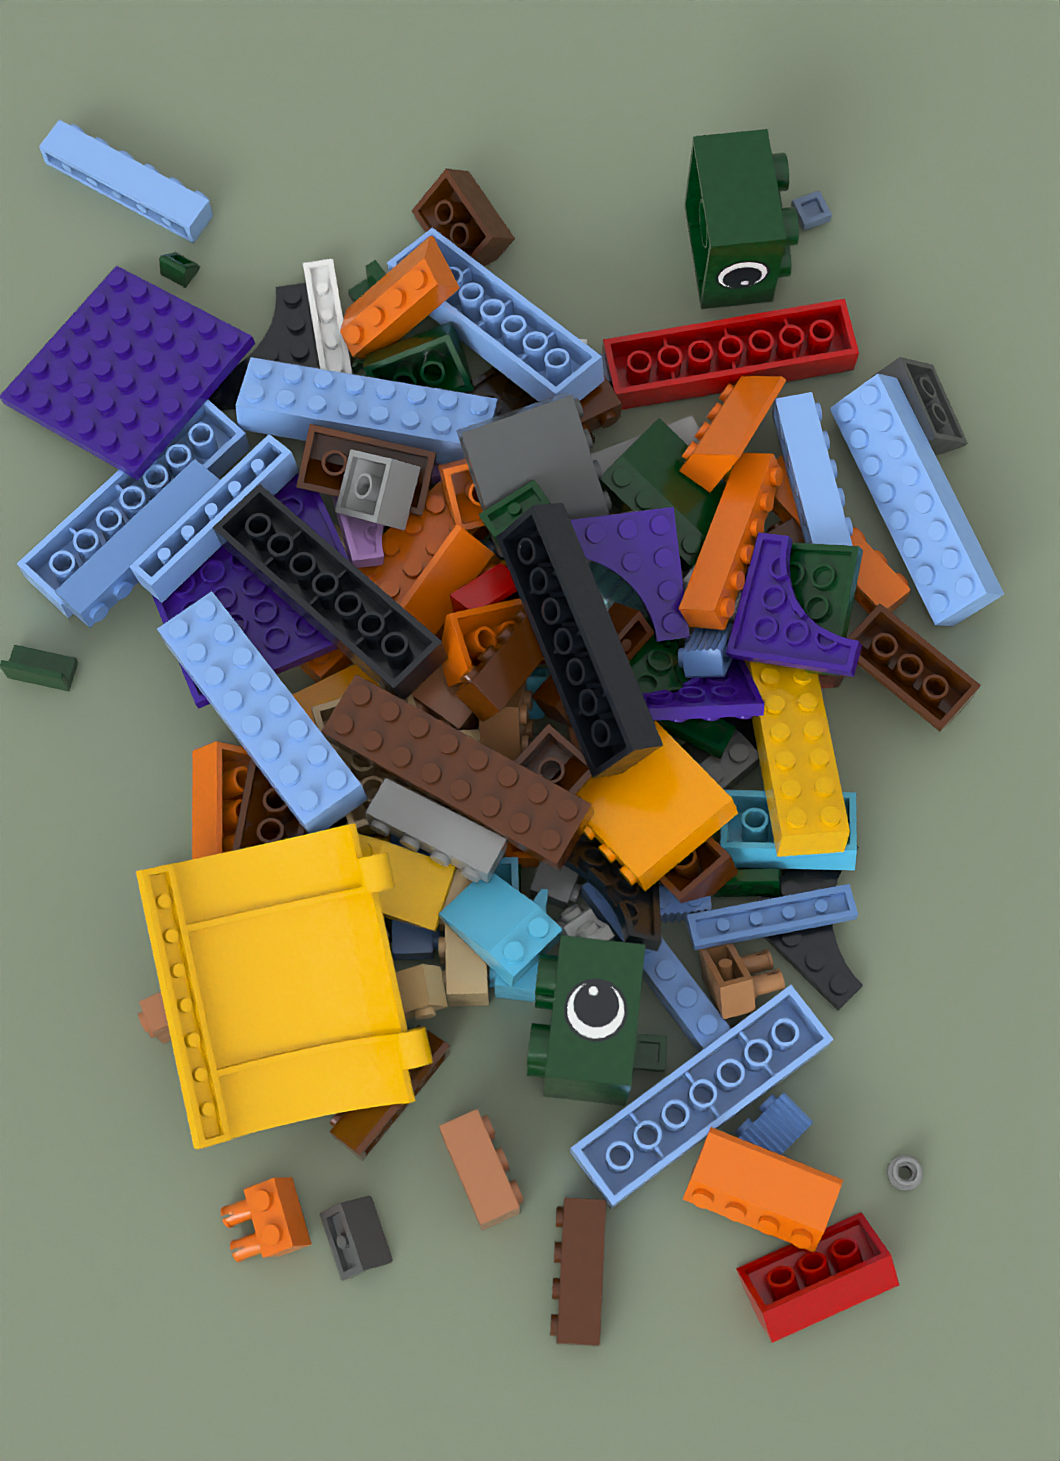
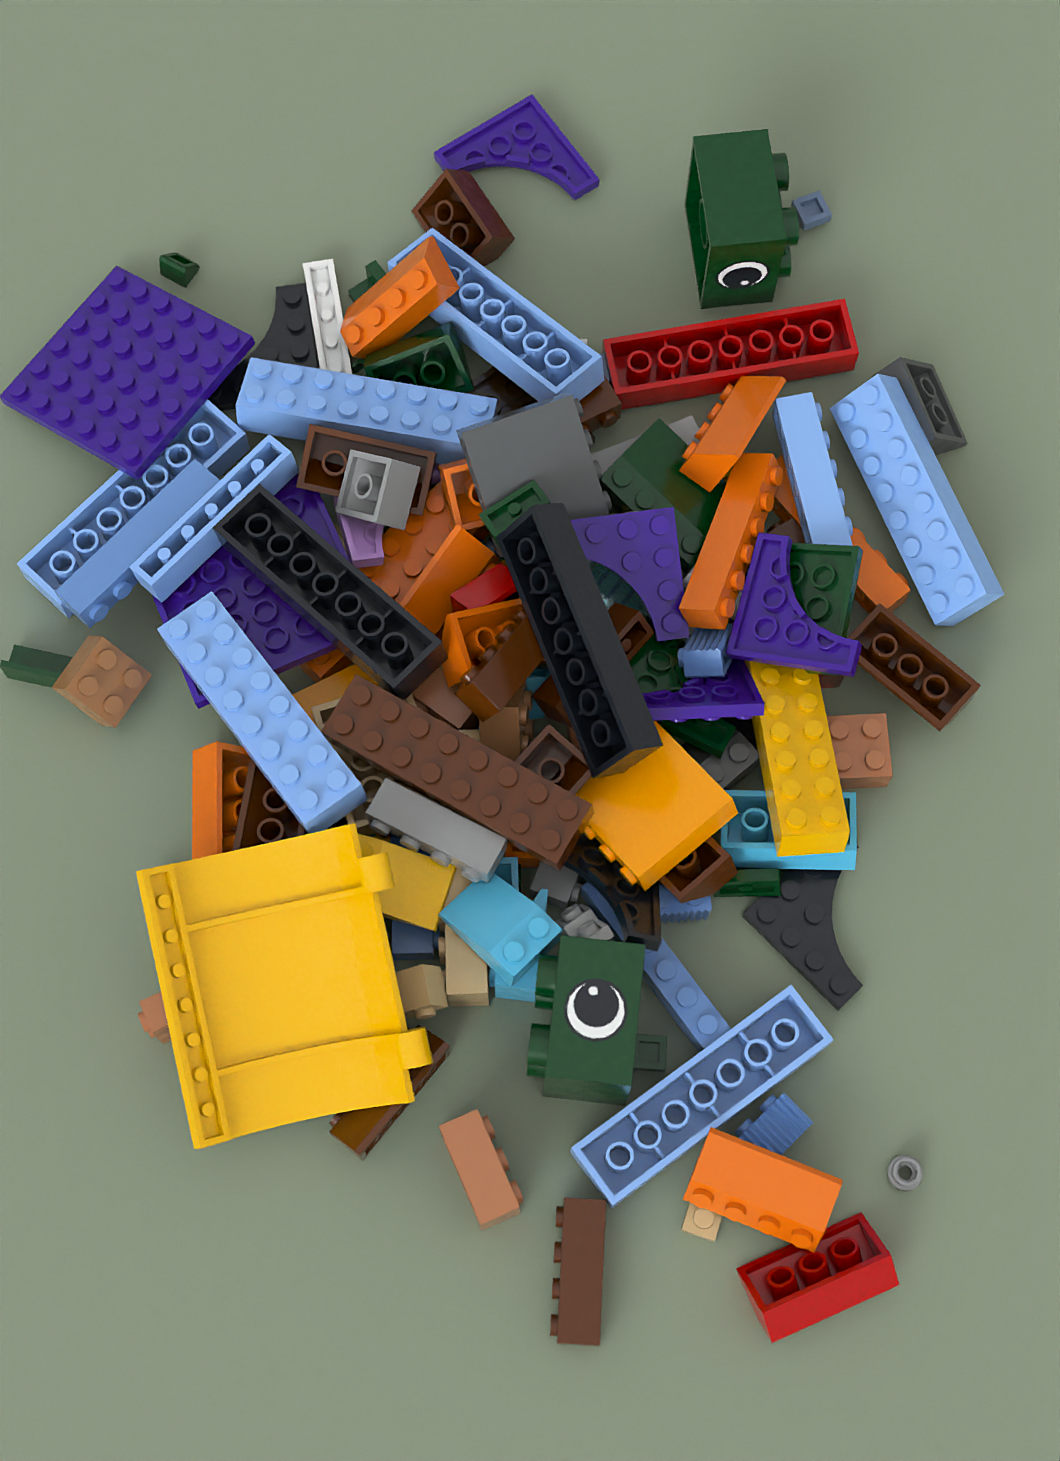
(101, 681): none -> medium nougat brick
(126, 180): light blue brick -> none
(275, 1217): orange brick -> none
(356, 1237): dark grey panel -> none
(524, 140): none -> dark purple plate
(701, 1222): none -> tan plate
(730, 978): medium nougat brick -> none
(771, 917): medium blue plate -> none
(861, 750): none -> nougat brick

